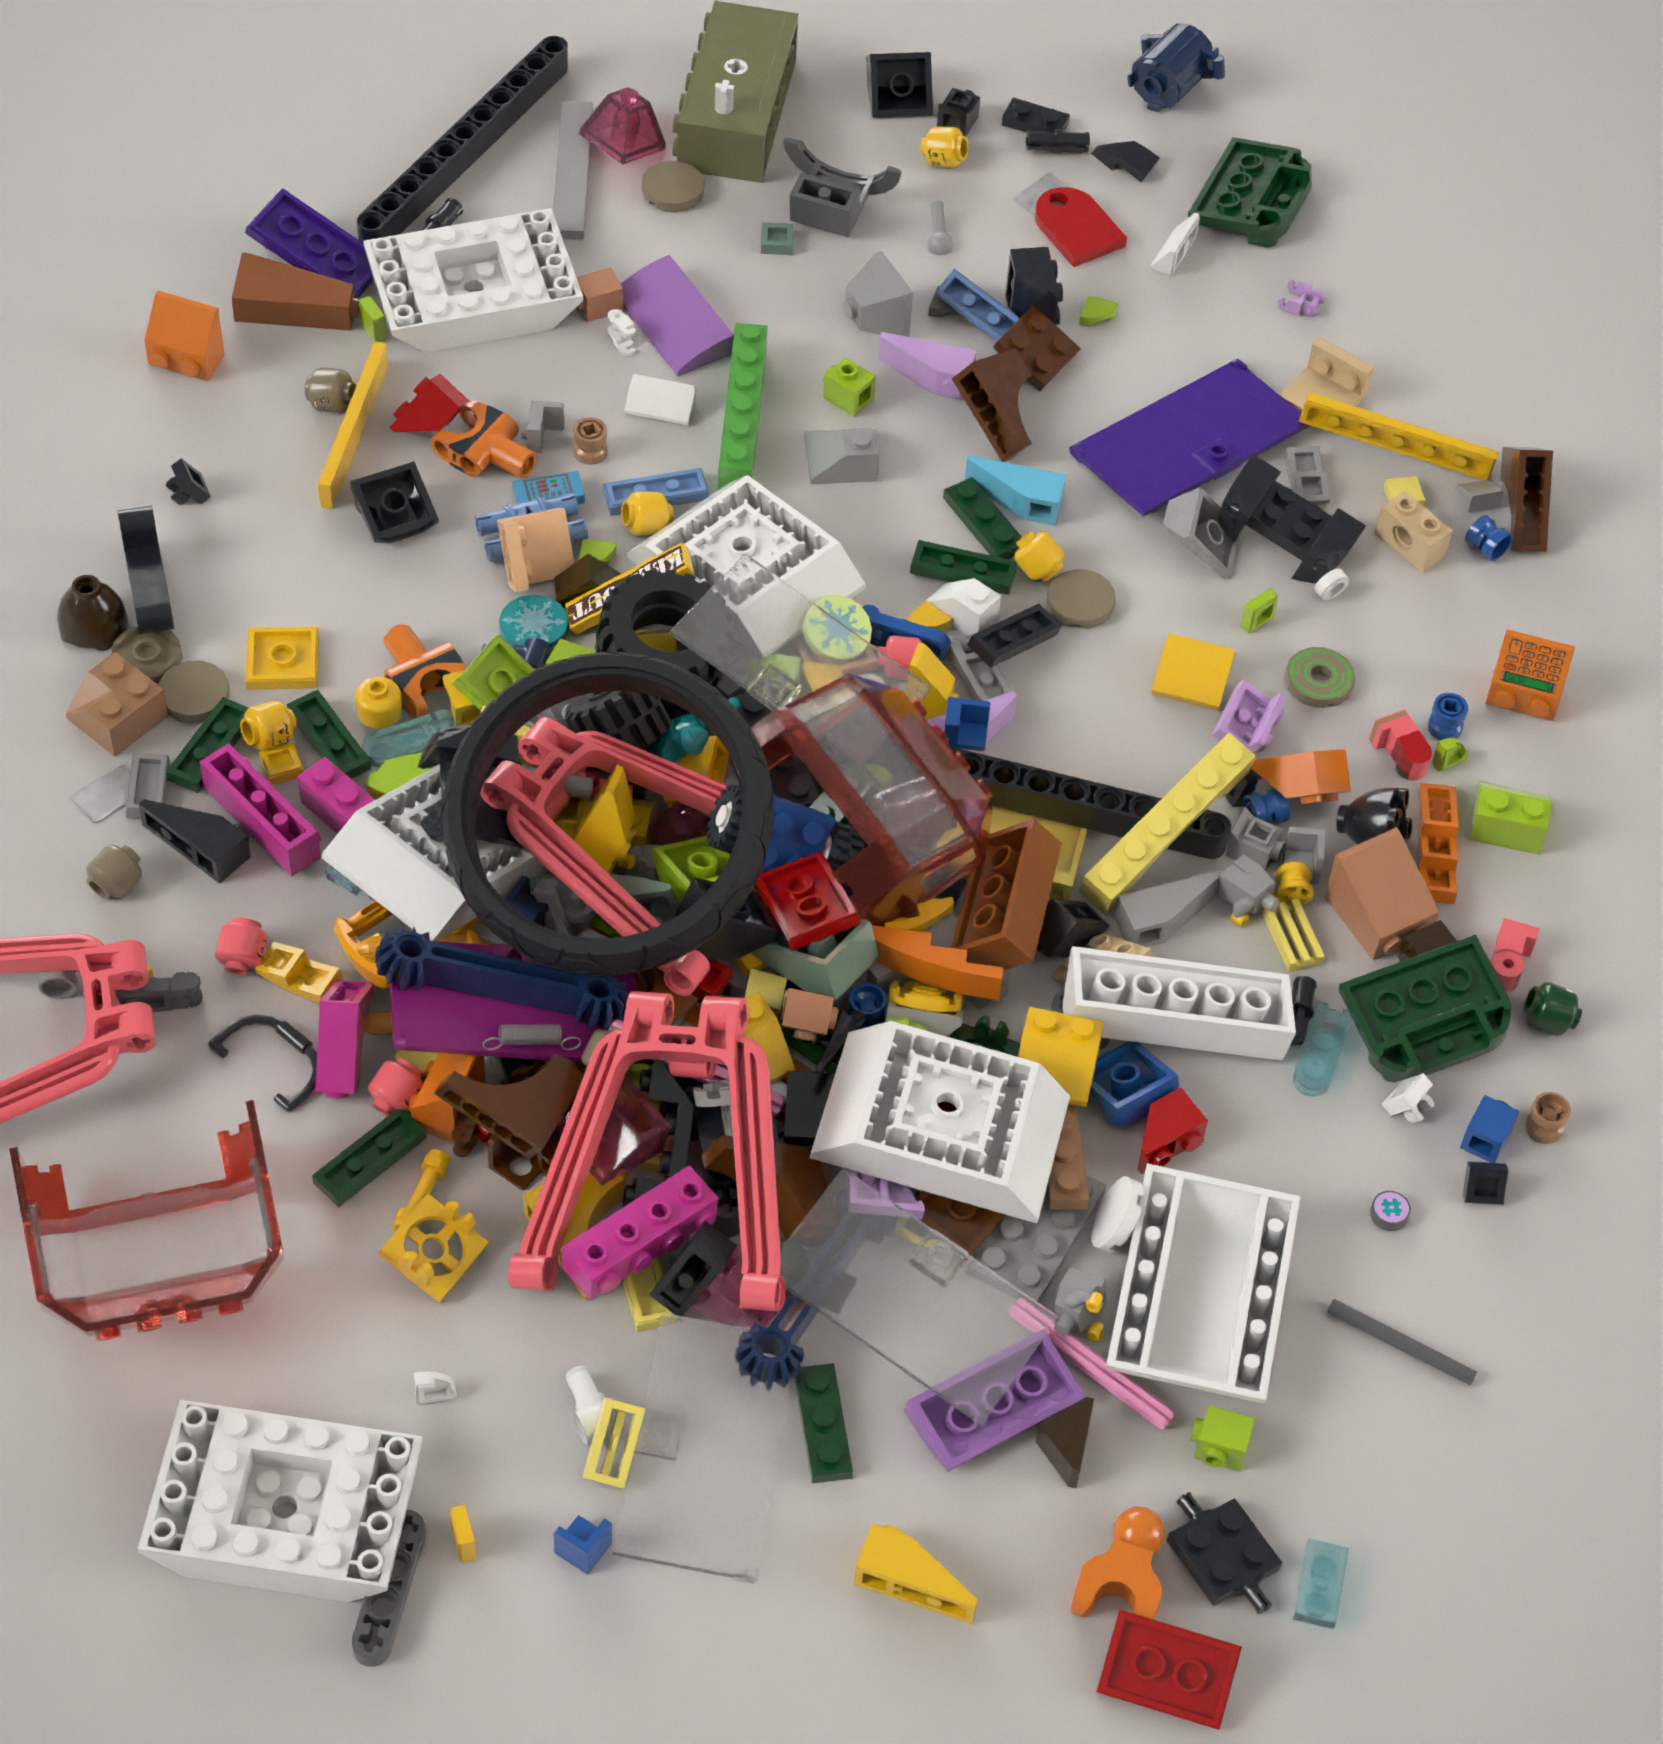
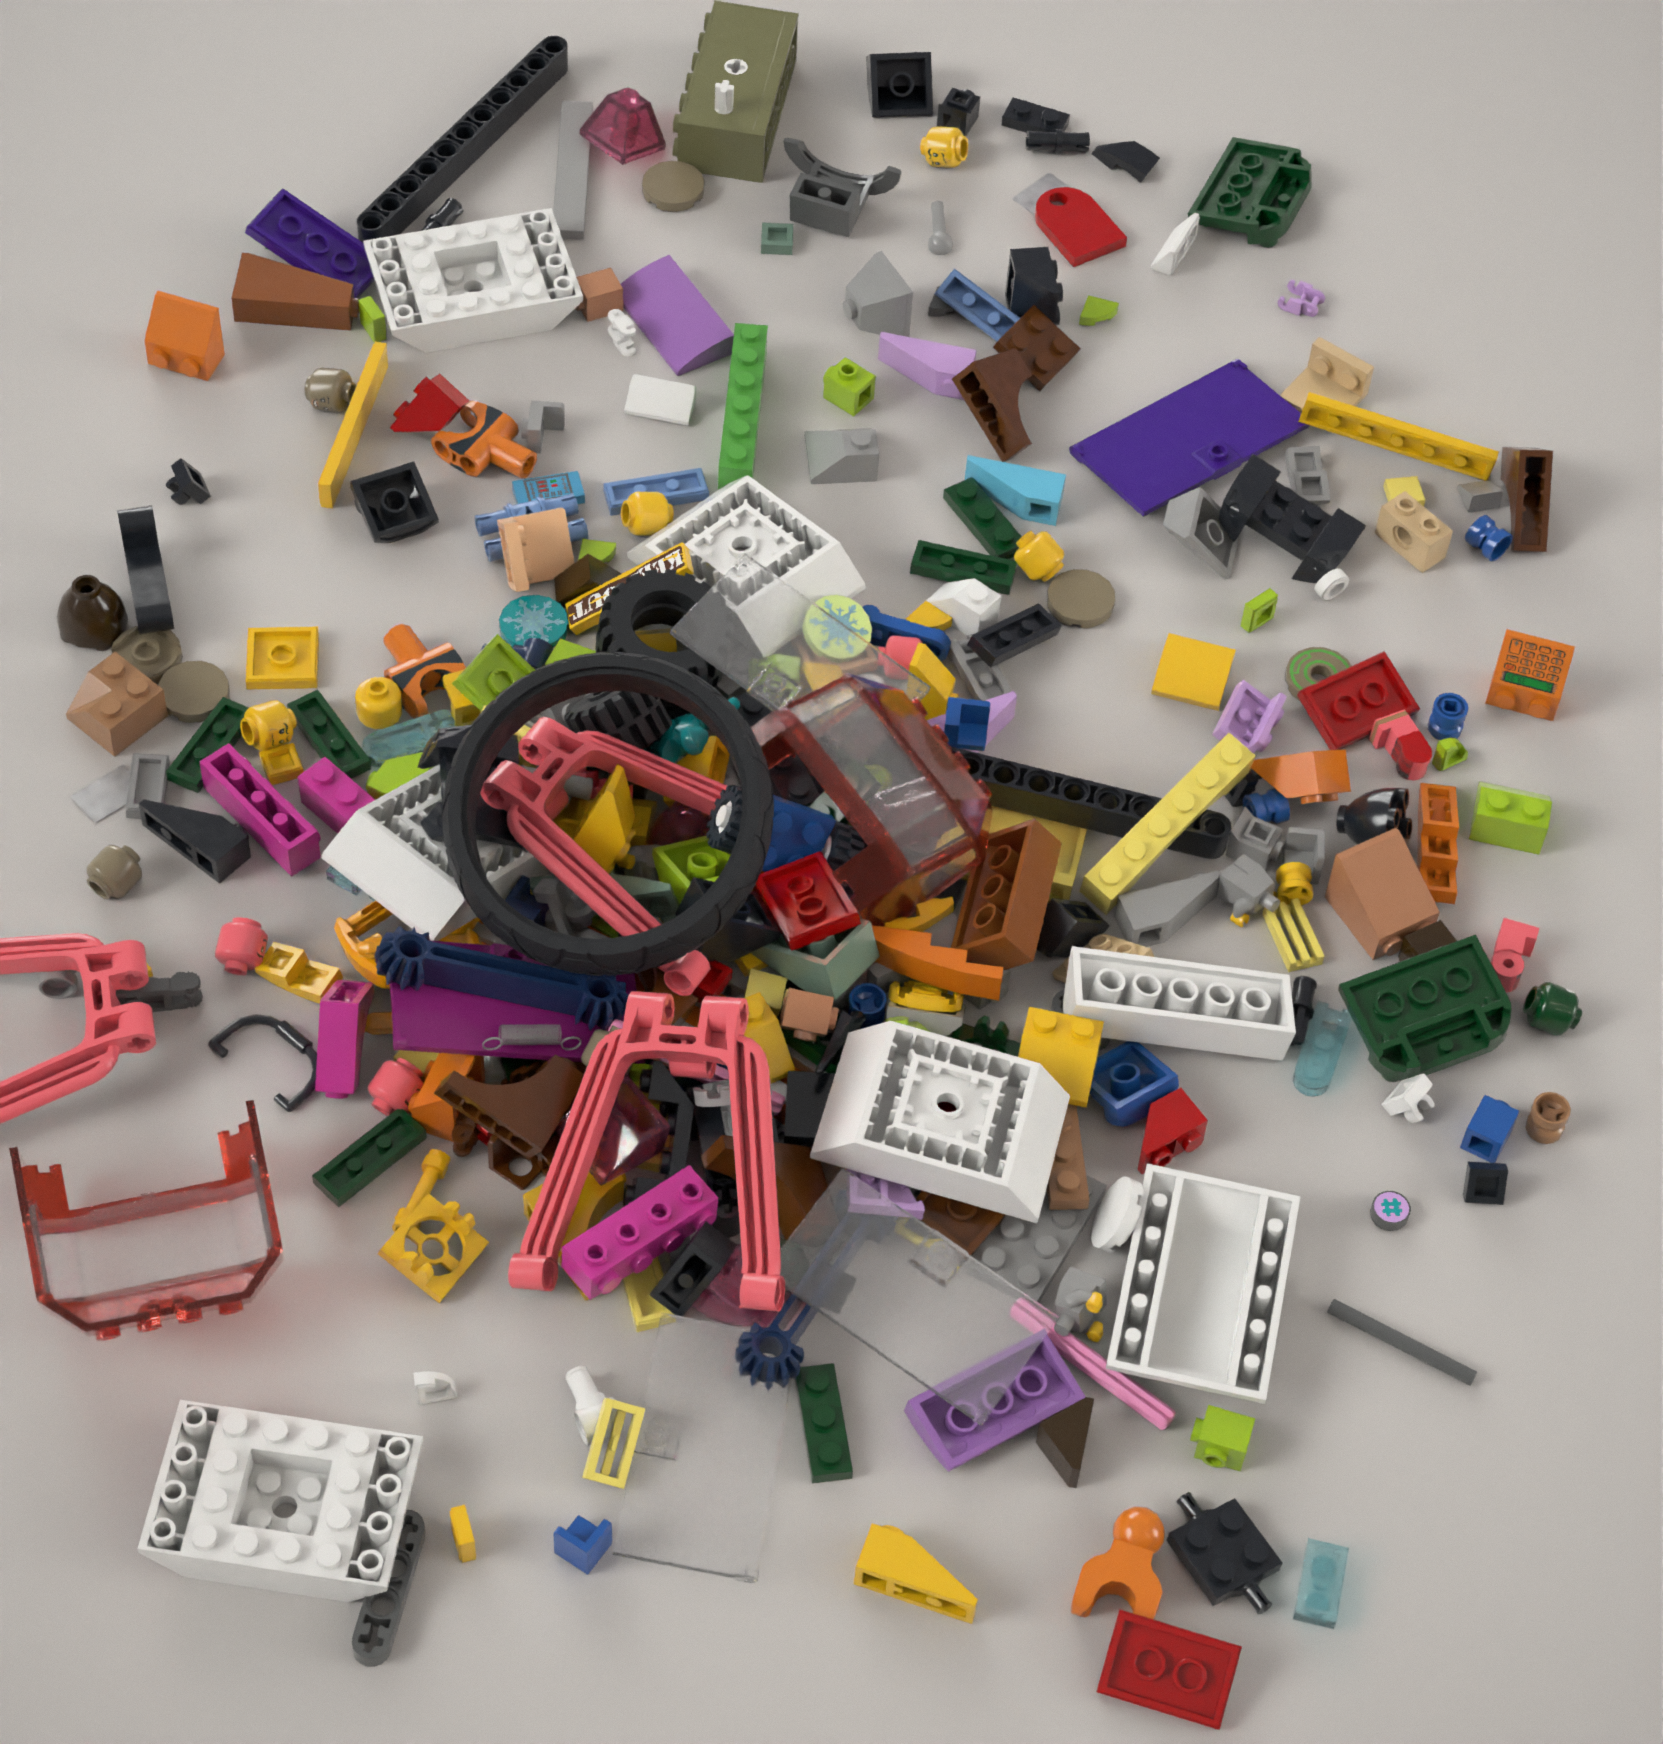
(590, 440): medium nougat wheel -> none
(1174, 65): dark blue container -> none
(1352, 700): none -> red tile

